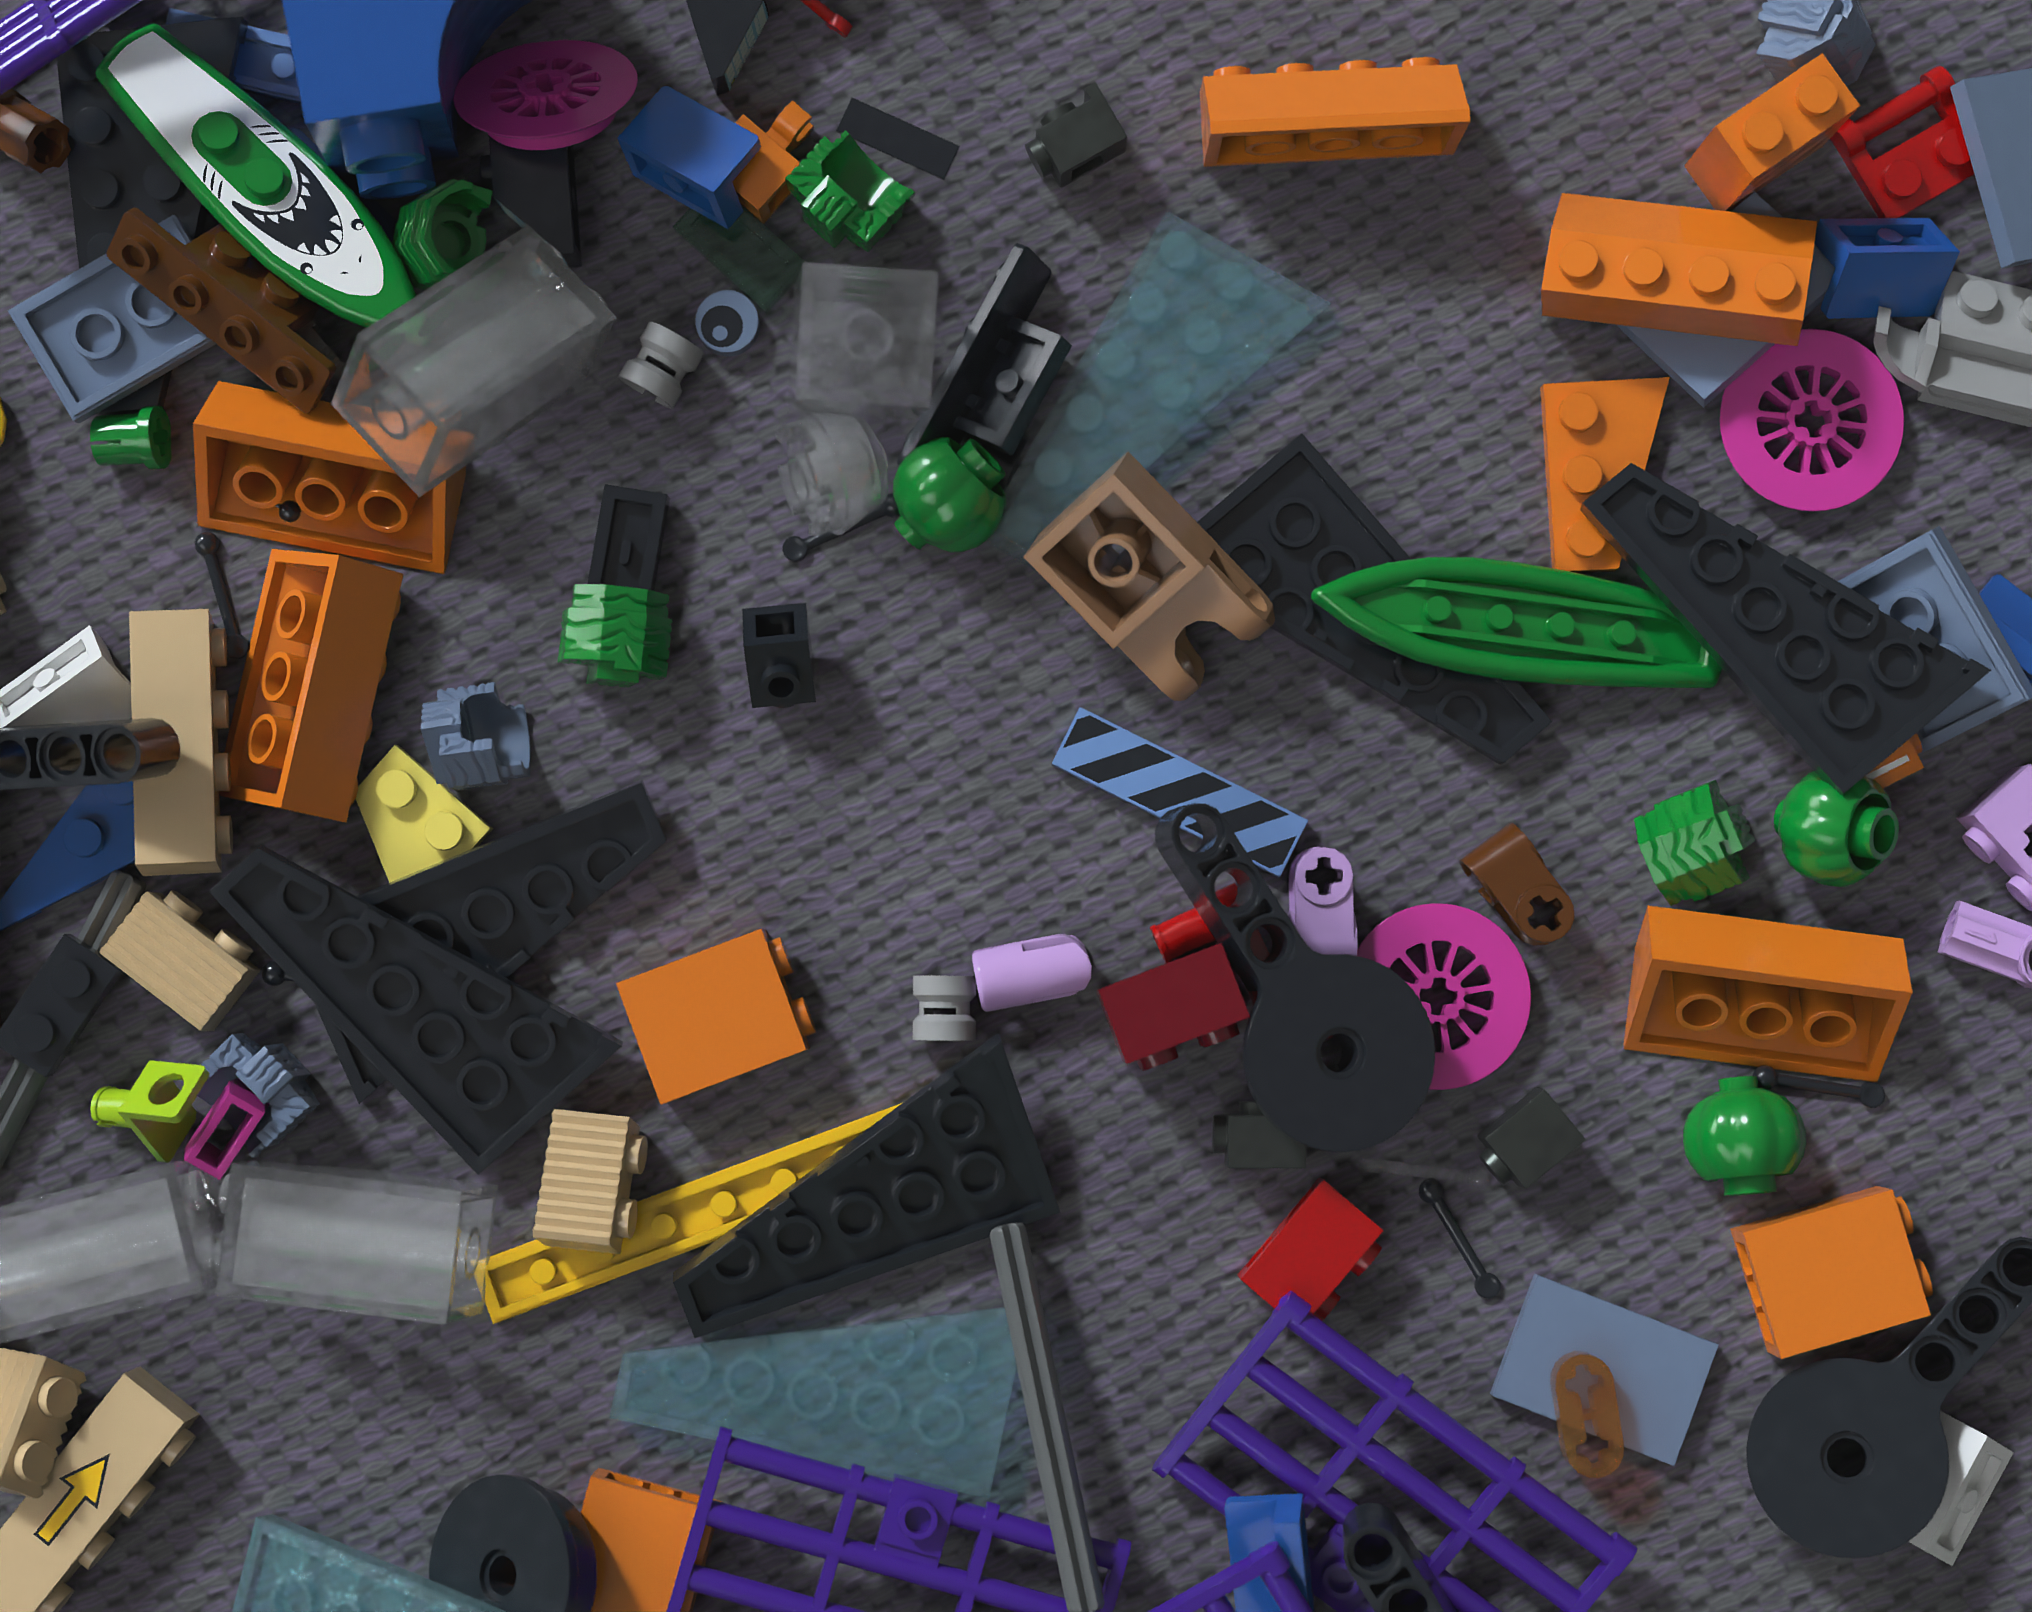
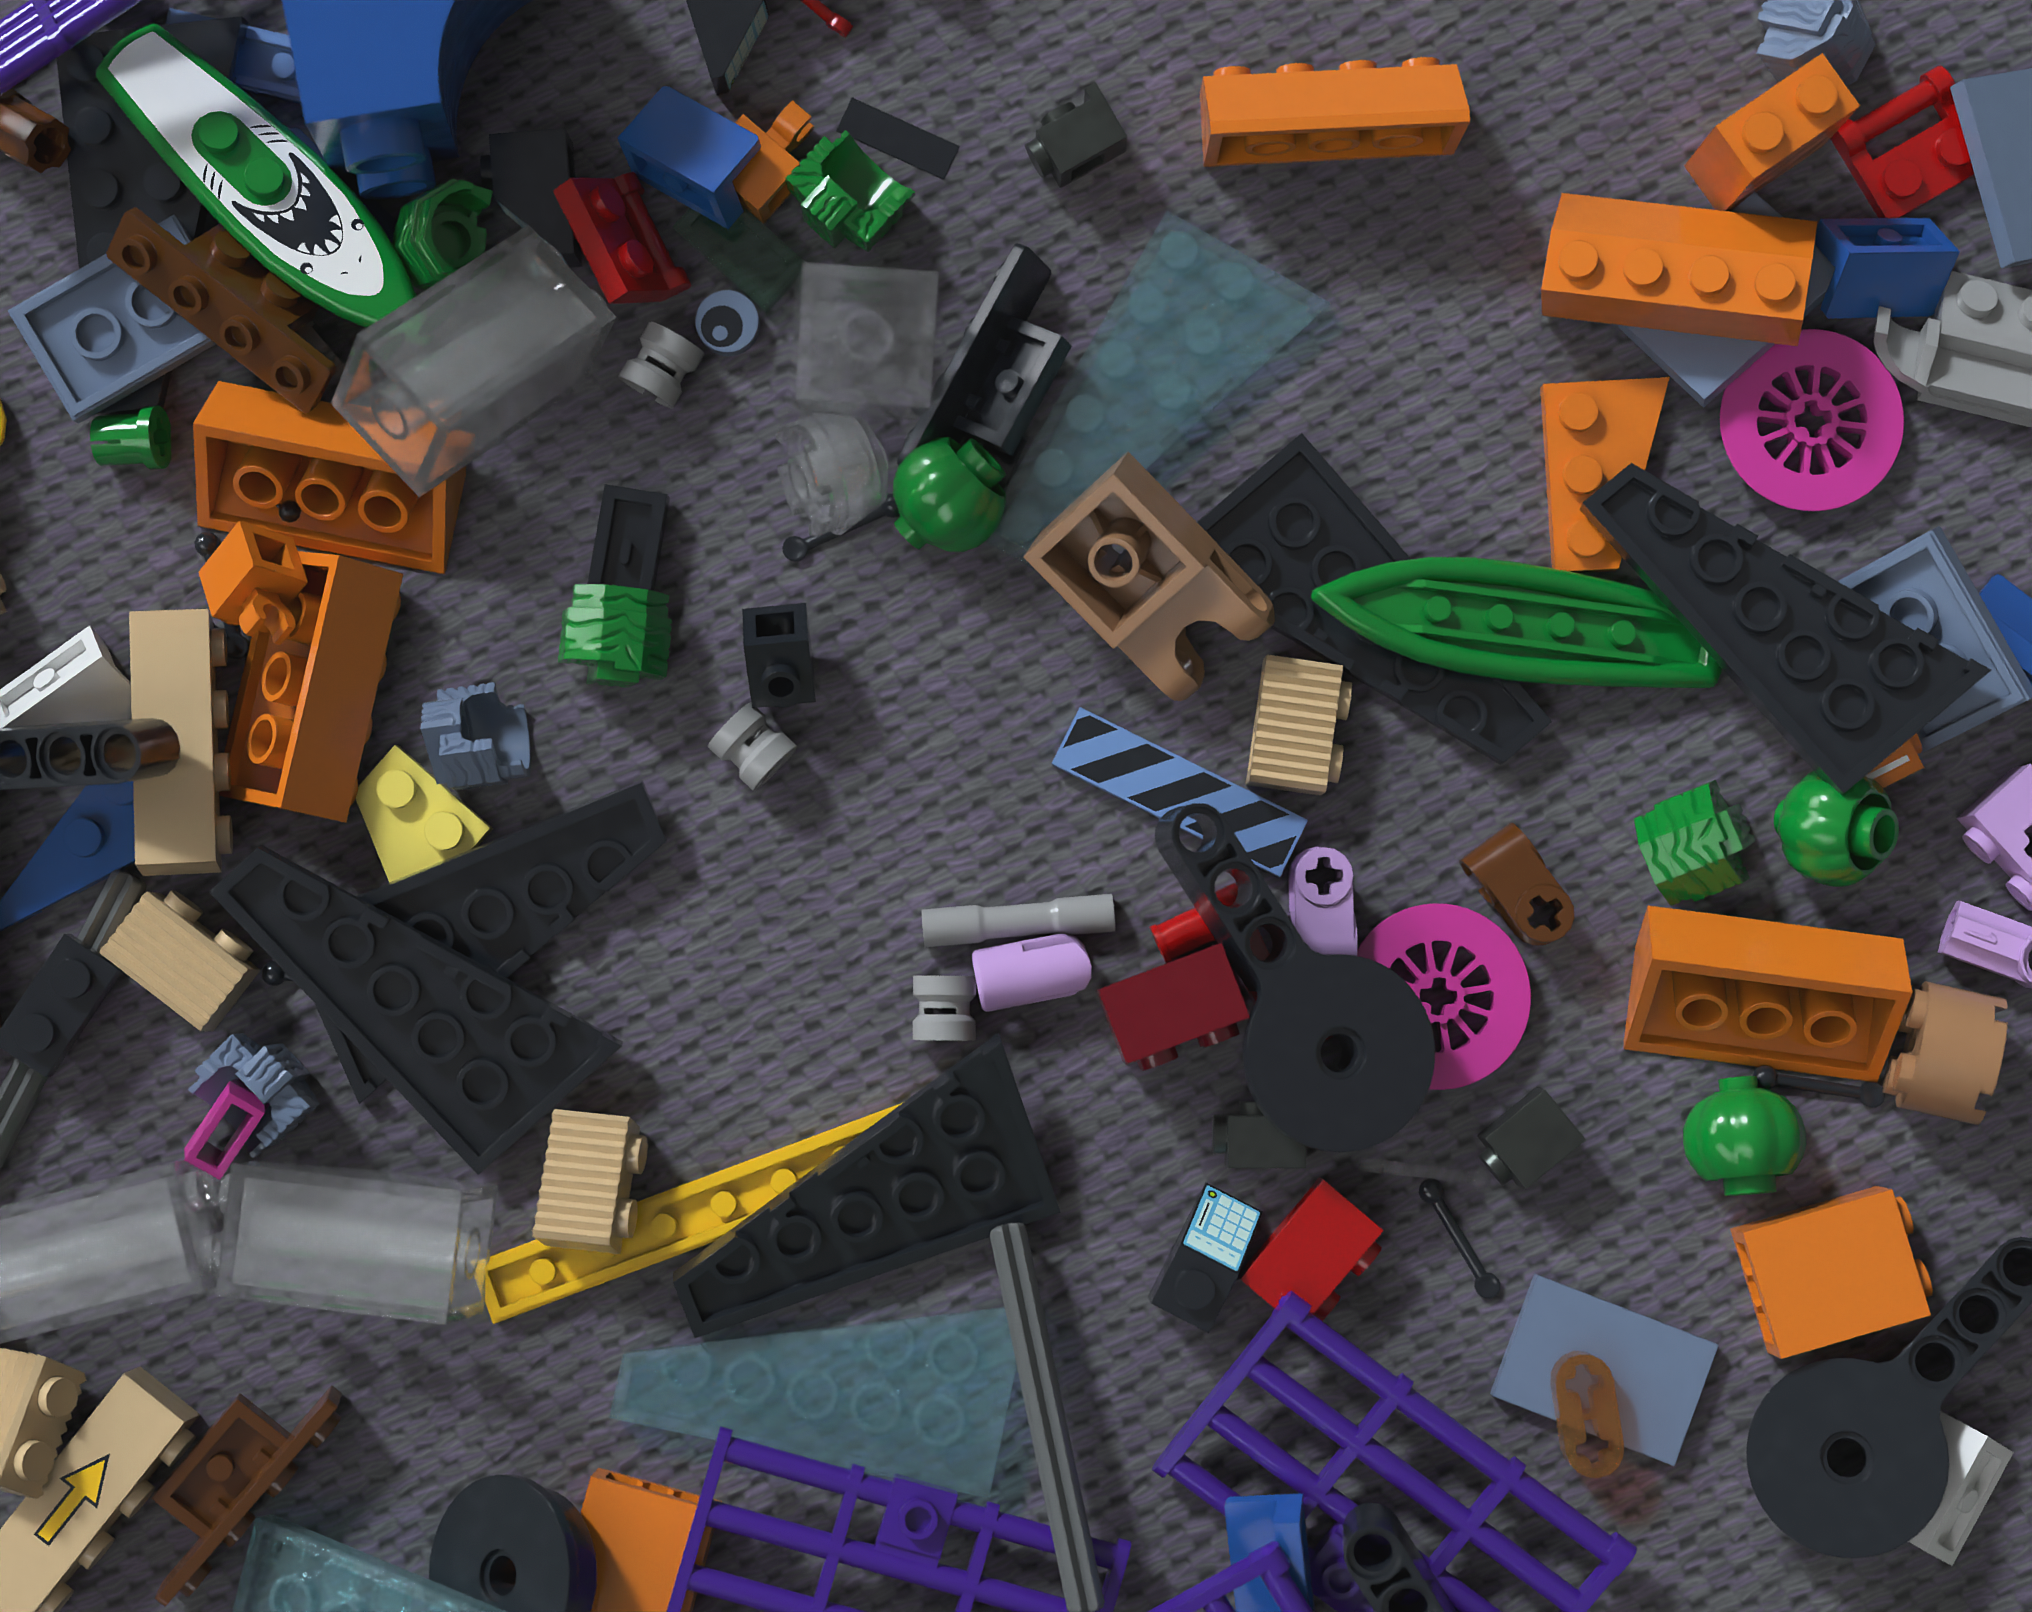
(153, 1106): lime bracket -> none
(228, 1474): none -> reddish brown bracket
(254, 580): none -> orange brick
(546, 93): dark pink piece -> none
(620, 239): none -> red plate
(716, 1014): orange brick -> none
(762, 757): none -> light grey wheel
(977, 923): none -> light grey piece
(1206, 1258): none -> slope
(1296, 725): none -> tan brick
(1948, 1052): none -> medium nougat brick

